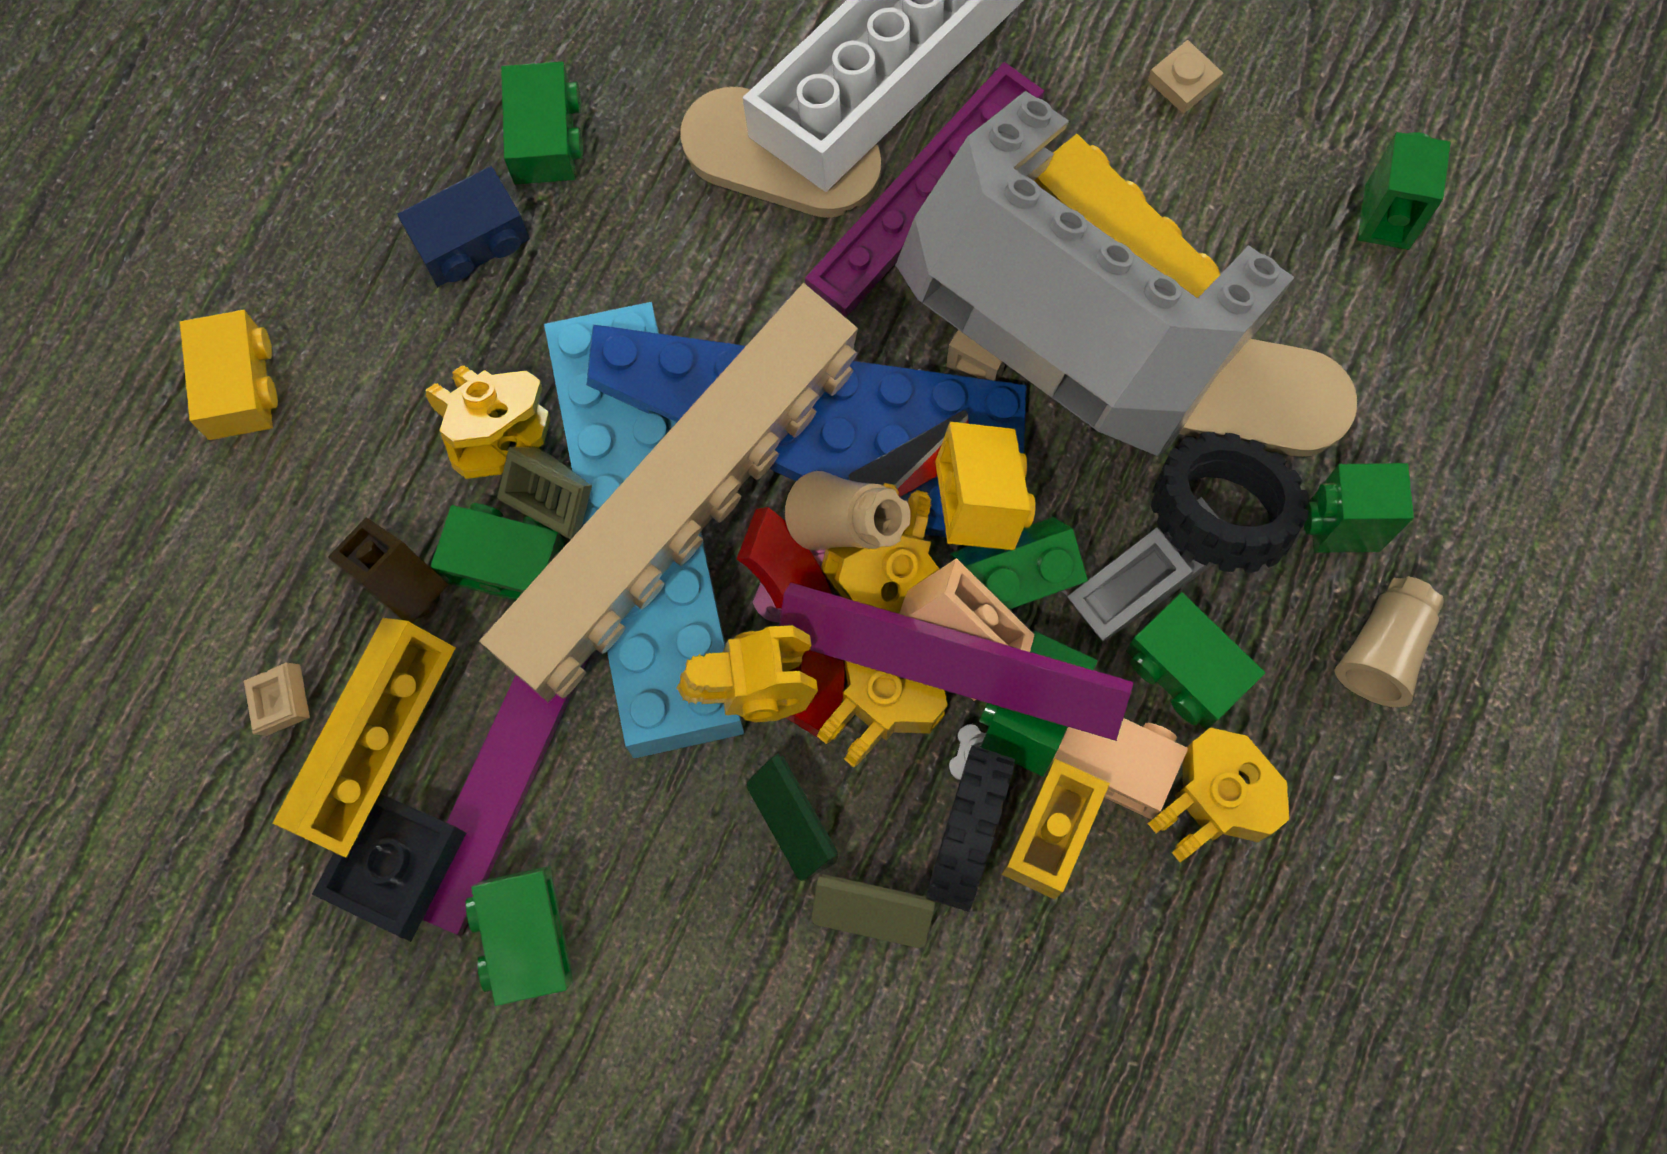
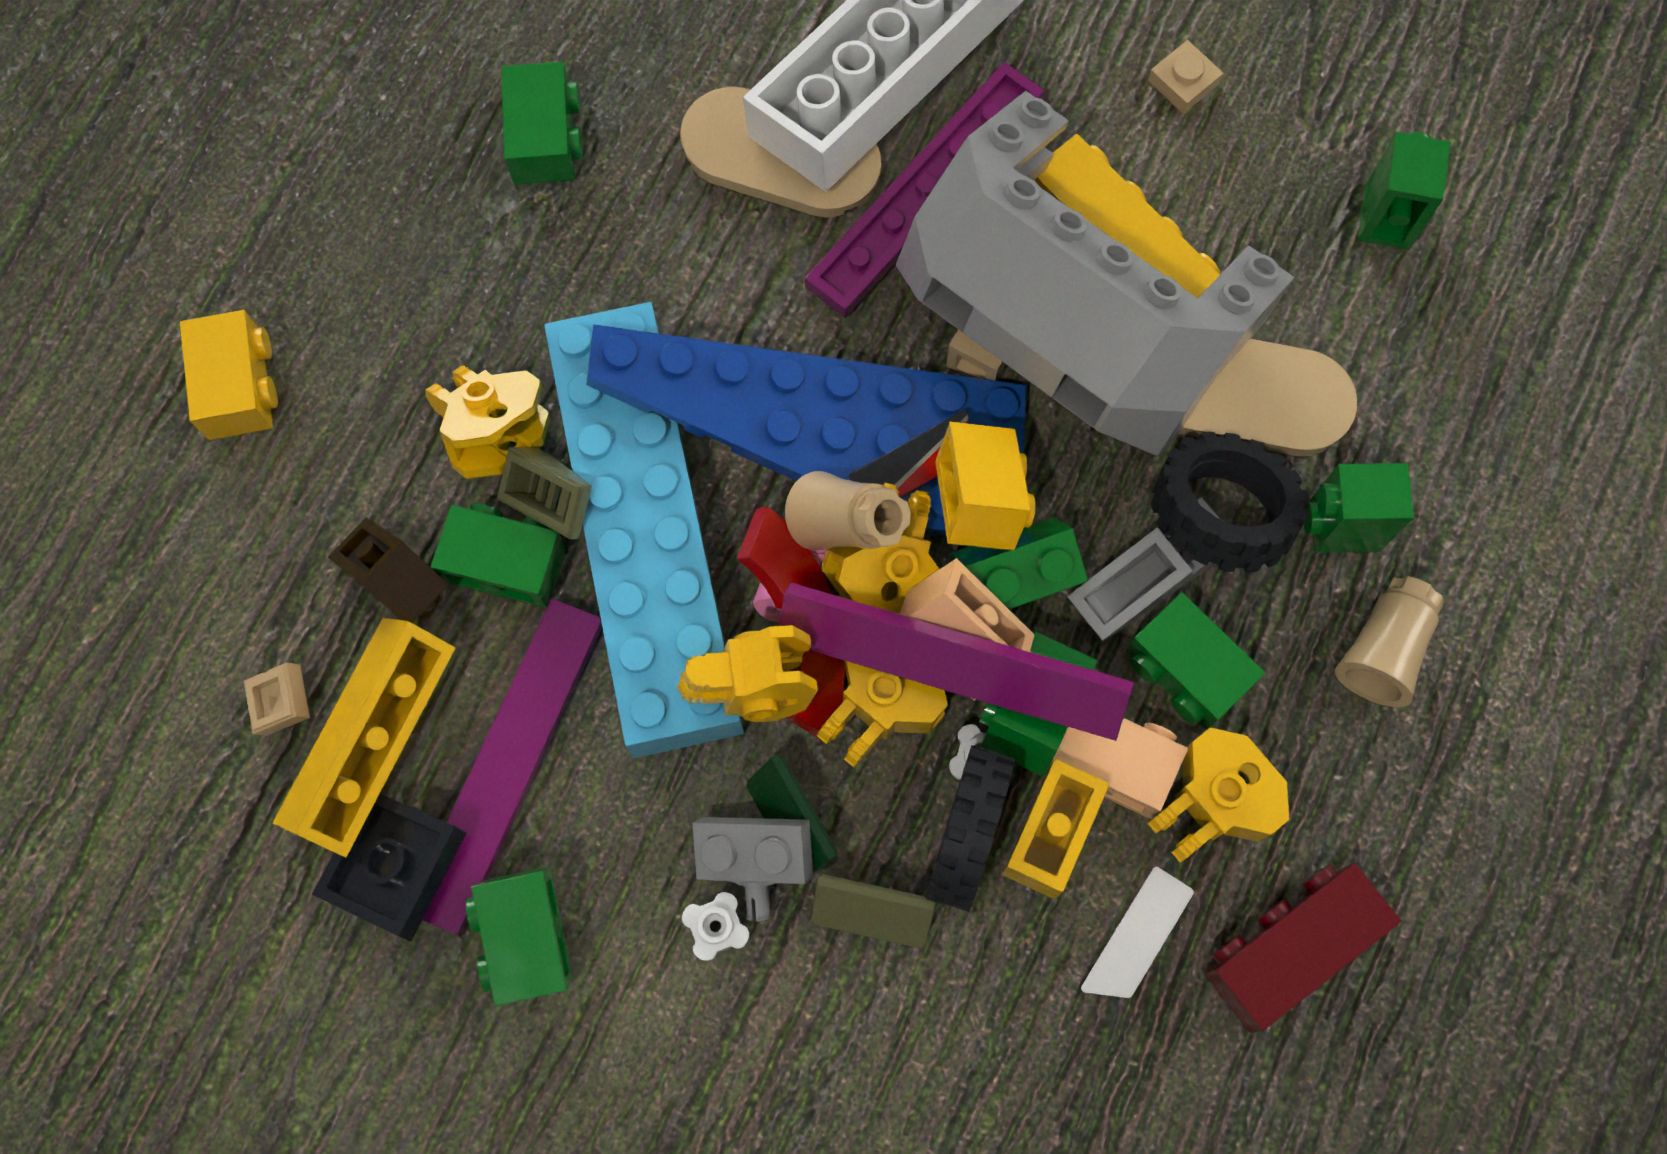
(464, 226): dark blue brick -> none
(674, 495): tan brick -> none
(731, 932): none -> white plate
(753, 855): none -> light grey plate
(1139, 936): none -> white sticker
(1300, 945): none -> dark red brick

